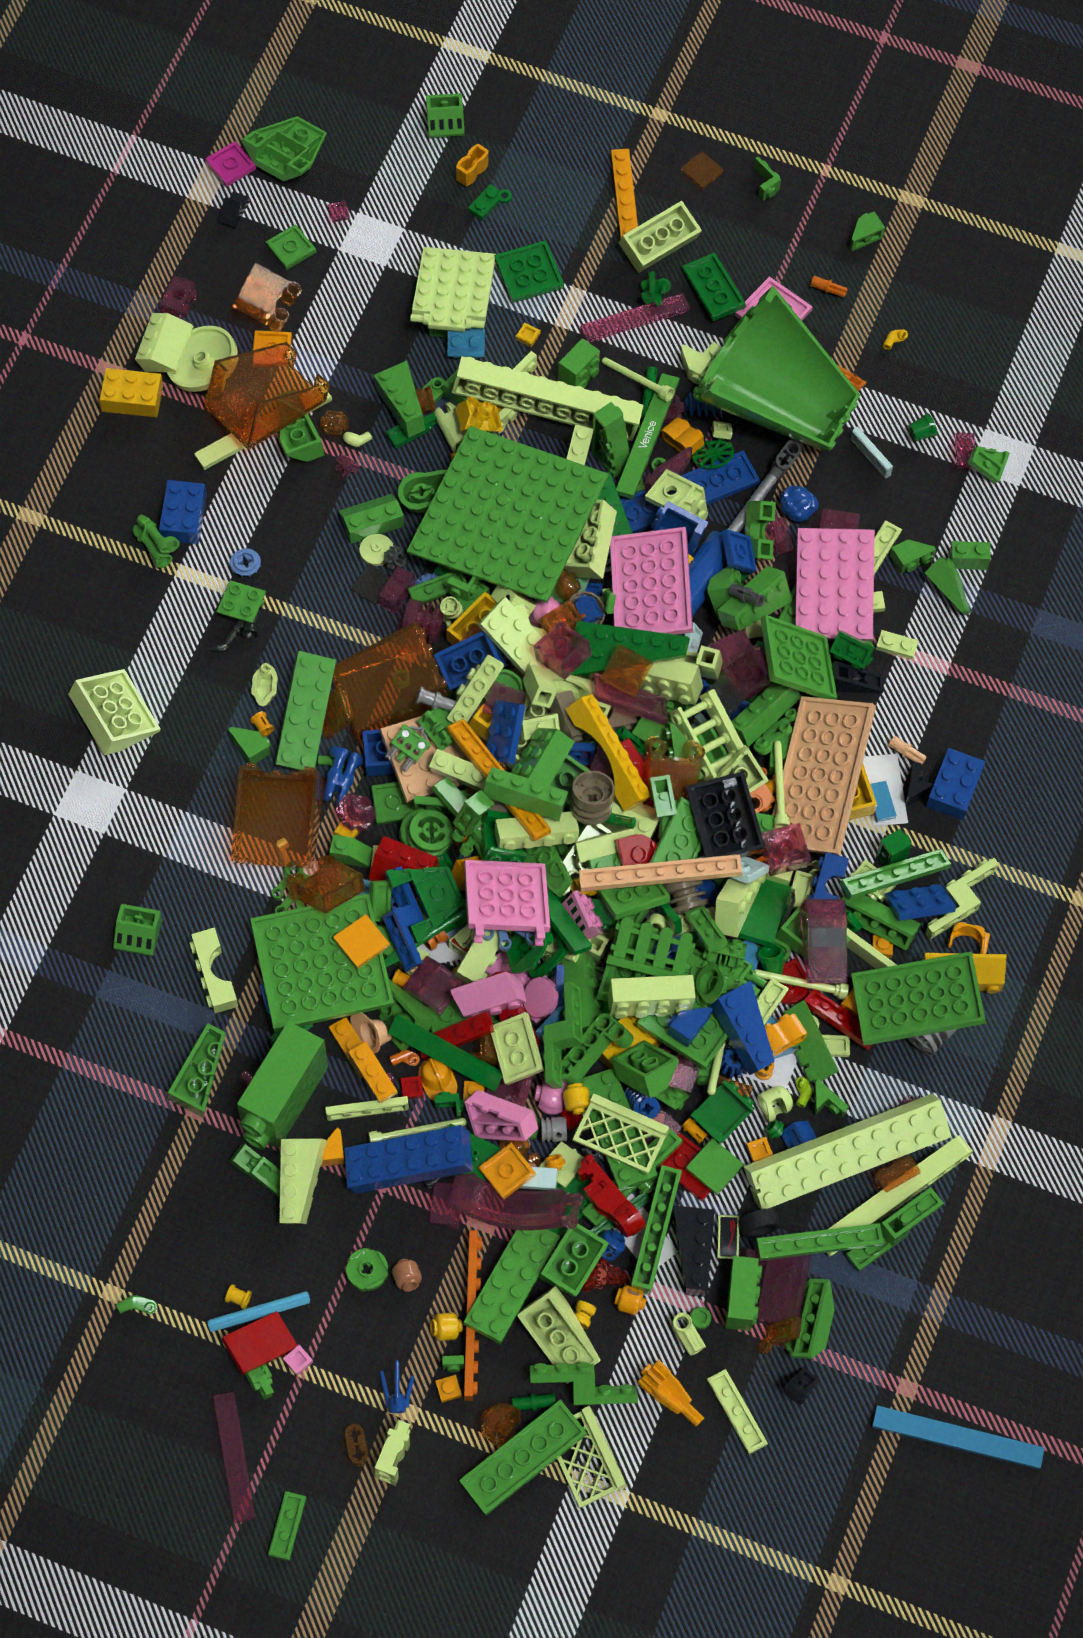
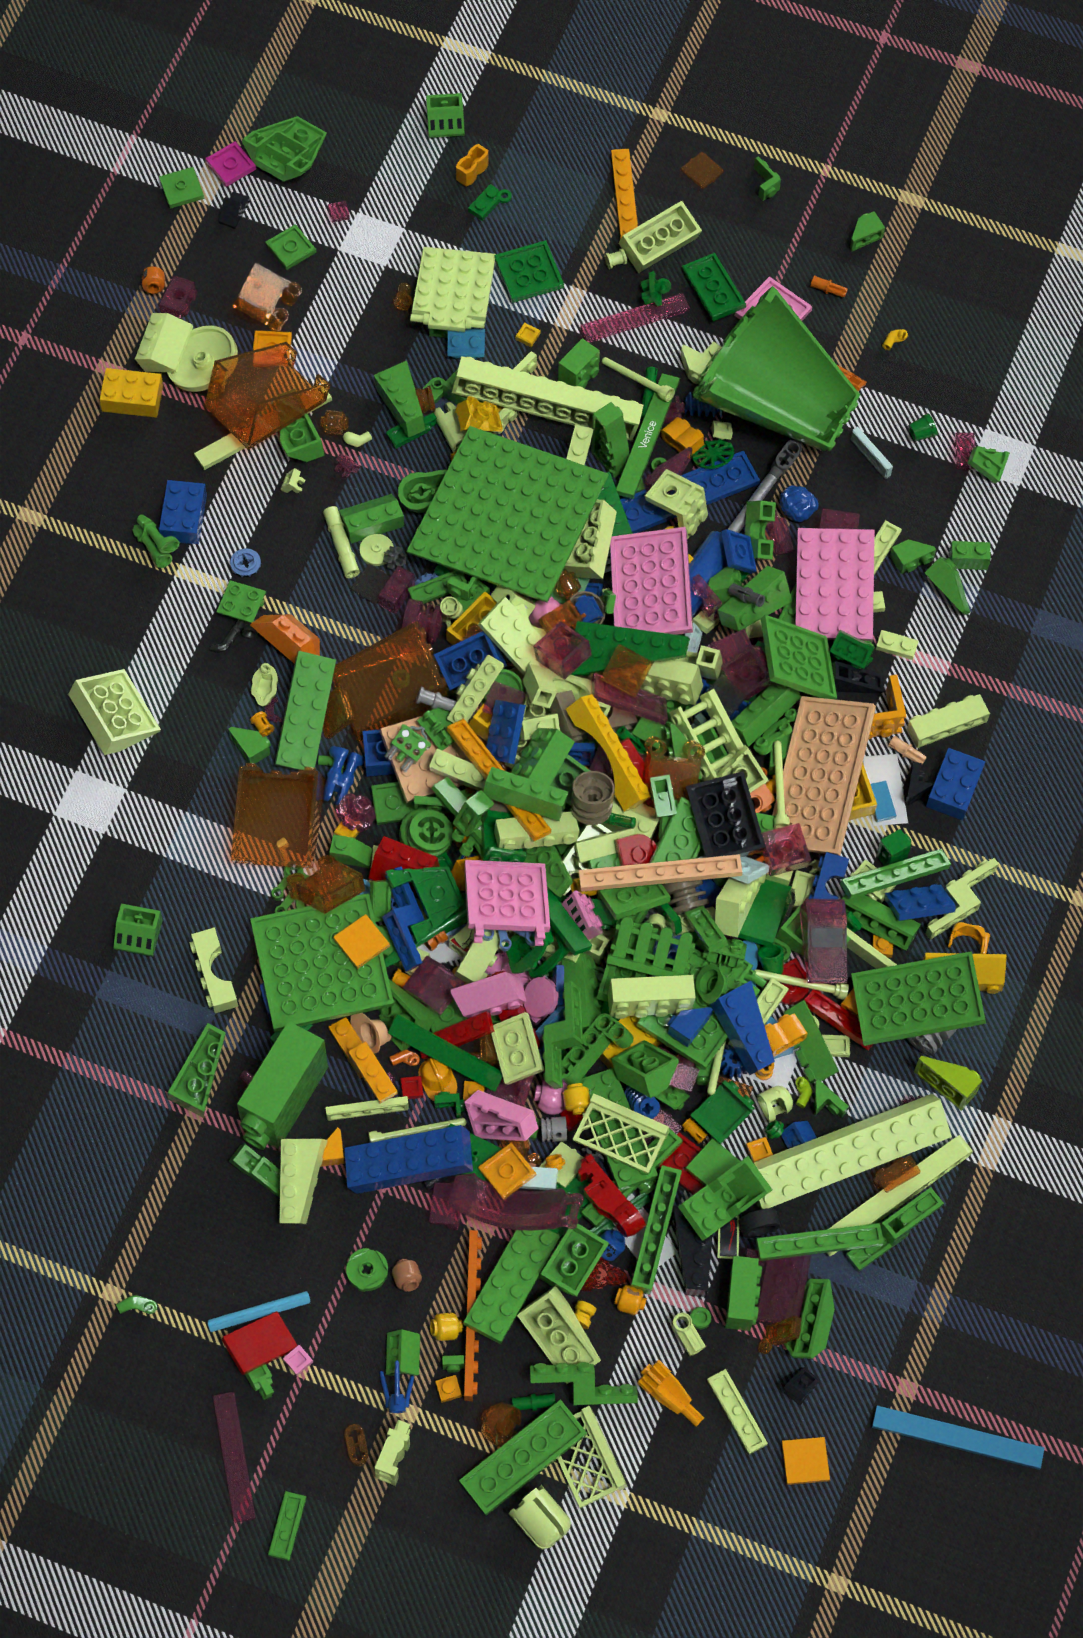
(153, 280): none -> orange head
(181, 187): none -> bright green plate
(238, 1296): yellow bush -> none
(269, 710): none -> clear pink piece
(287, 635): none -> orange wedge
(291, 480): none -> yellowish green tile
(341, 542): none -> yellowish green piece
(402, 299): none -> clear orange plate
(405, 1348): none -> bright green panel
(541, 1518): none -> yellowish green cylinder
(616, 258): none -> yellowish green bush
(675, 517): blue panel -> none
(704, 624): none -> yellowish green plate
(710, 602): none -> clear pink plate
(725, 1198): none -> bright green bracket
(805, 1461): none -> light orange tile
(891, 722): none -> light orange bracket
(948, 720): none -> yellowish green brick
(950, 1080): none -> lime slope

